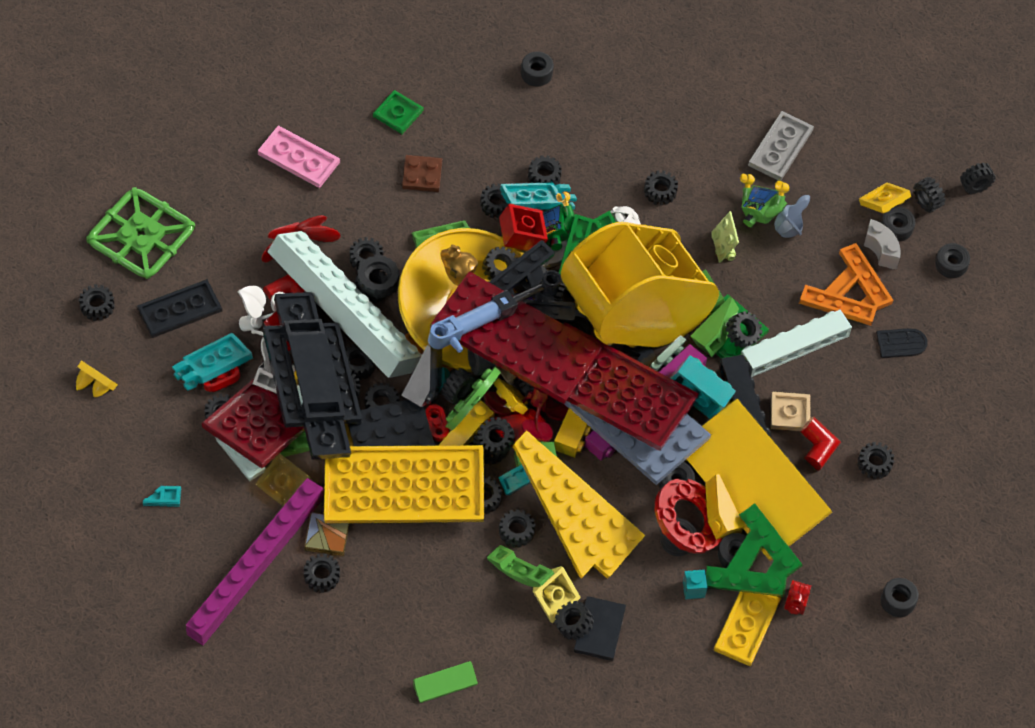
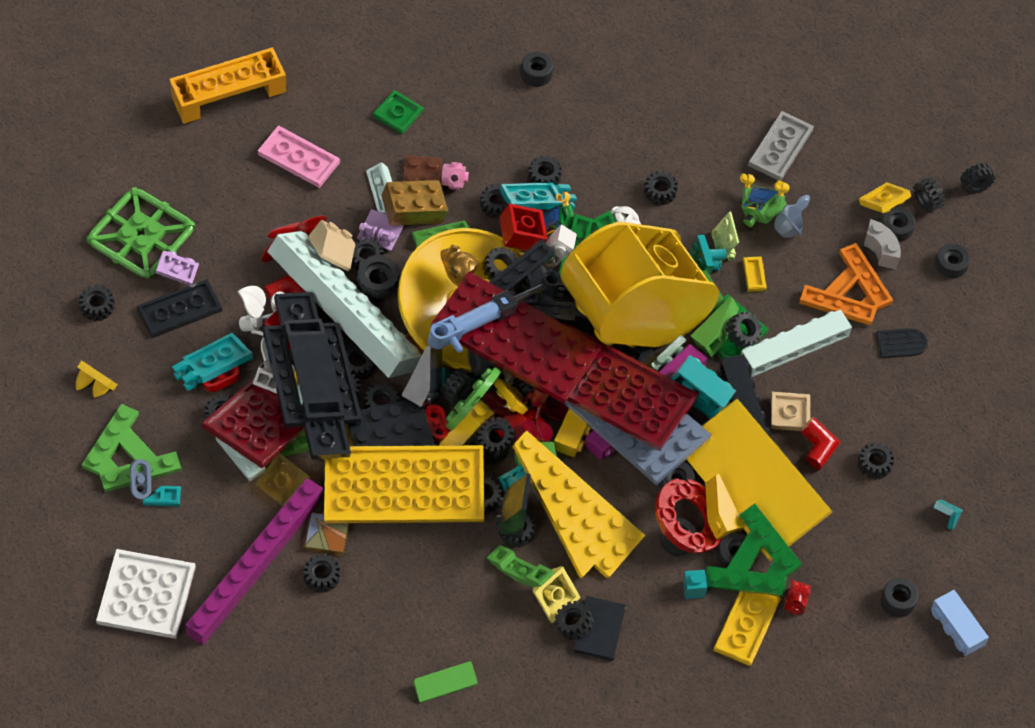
(120, 433): none -> bright green plate
(140, 478): none -> sand blue plate
(146, 594): none -> white plate
(176, 267): none -> lavender bracket
(227, 80): none -> light orange plate
(333, 244): none -> tan slope
(378, 177): none -> light aqua slope
(378, 227): none -> lavender hinge
(414, 202): none -> pearl gold brick
(454, 169): none -> bright pink brick
(514, 508): none -> slope
(562, 243): none -> white slope
(705, 257): none -> teal plate
(754, 274): none -> yellow tile
(950, 510): none -> teal tile
(959, 623): none -> light blue brick

